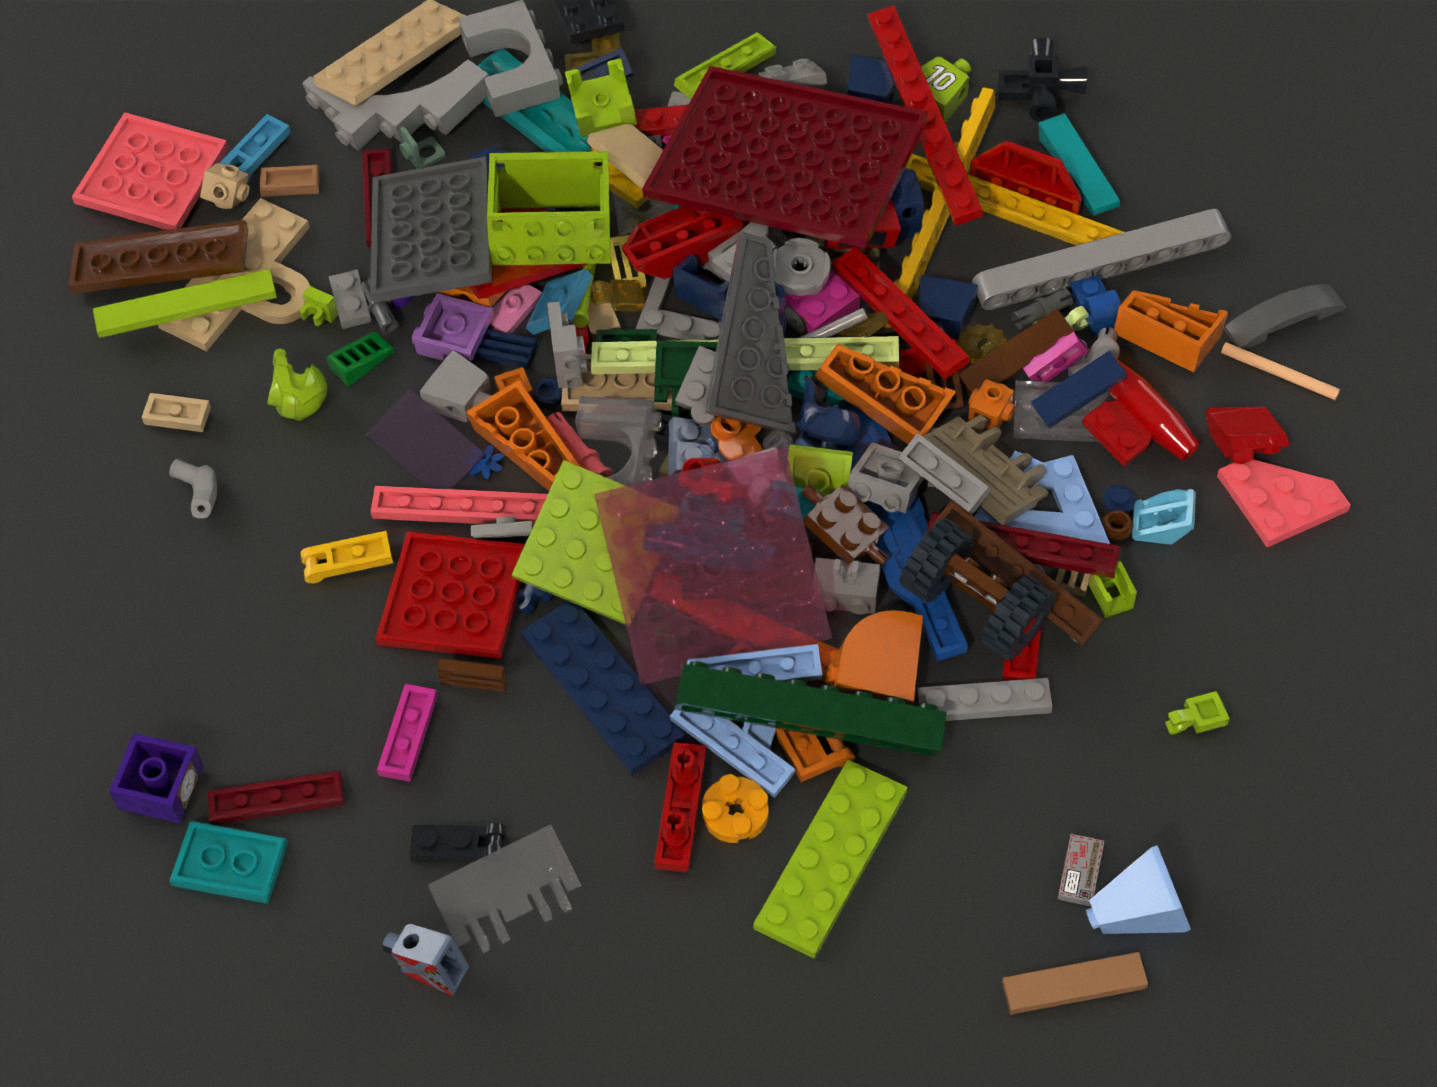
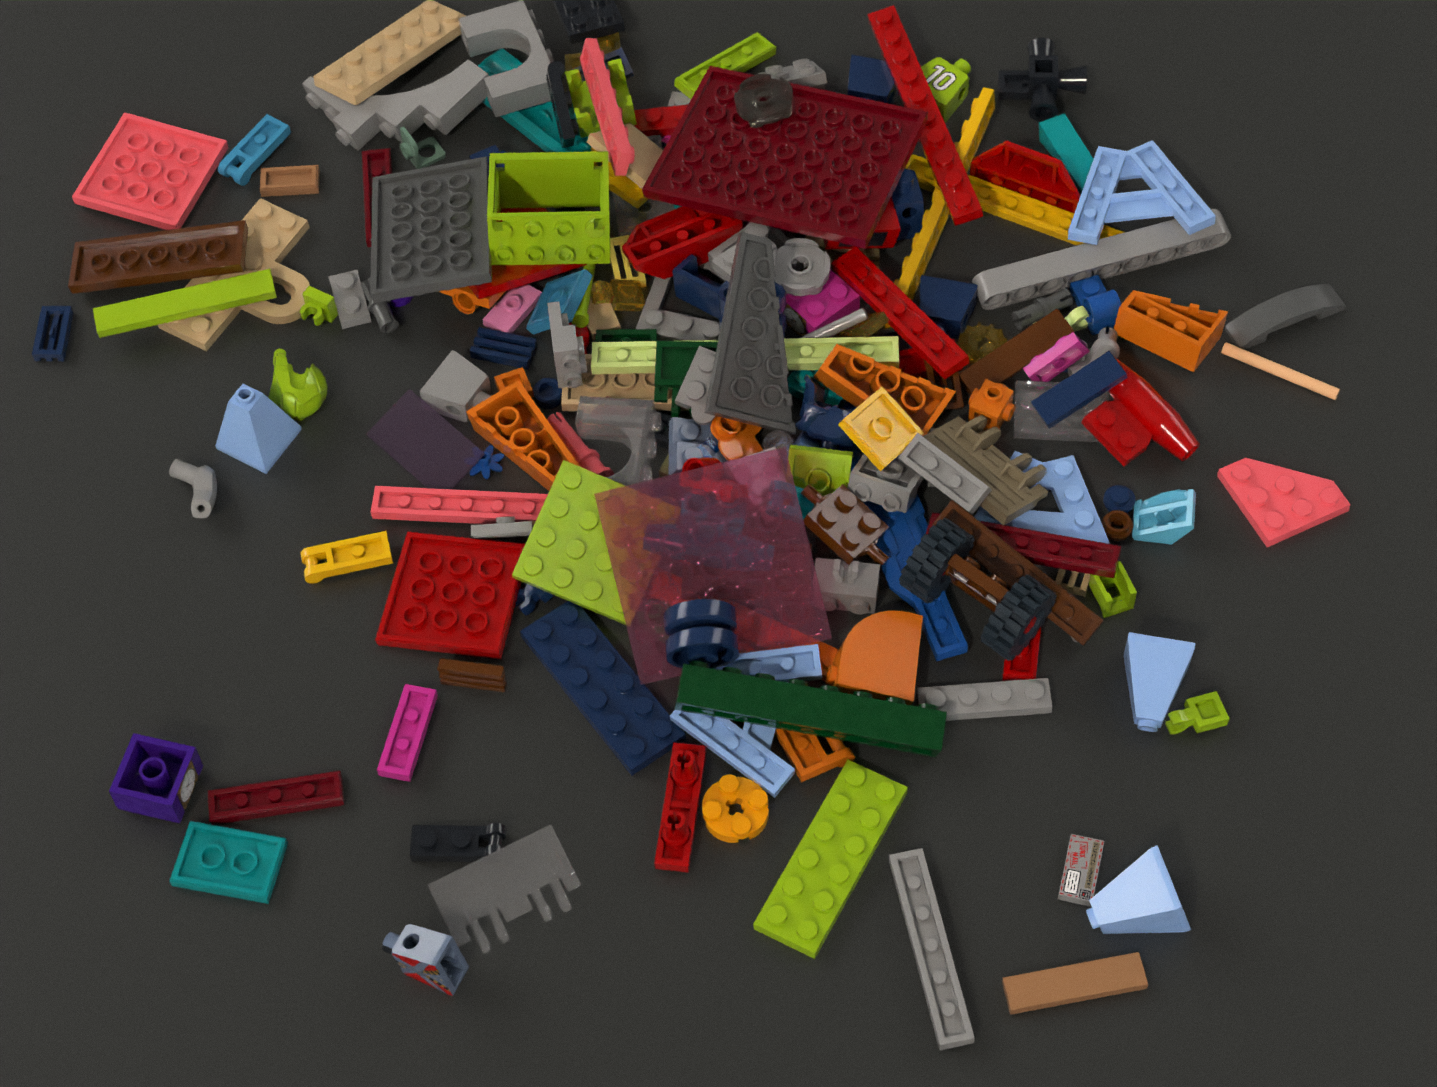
(51, 353): none -> dark blue tile
(176, 412): tan plate -> none
(225, 185): tan brick -> none
(255, 429): none -> light blue slope
(350, 374): green slope -> none
(451, 326): medium lavender plate -> none
(561, 104): none -> black plate
(606, 107): none -> coral plate
(701, 633): none -> dark blue wheel
(764, 112): none -> clear smoke plate
(880, 428): none -> yellow plate
(931, 949): none -> light grey plate
(1154, 675): none -> light blue slope
(1168, 194): none -> light blue plate
(1245, 431): red slope -> none

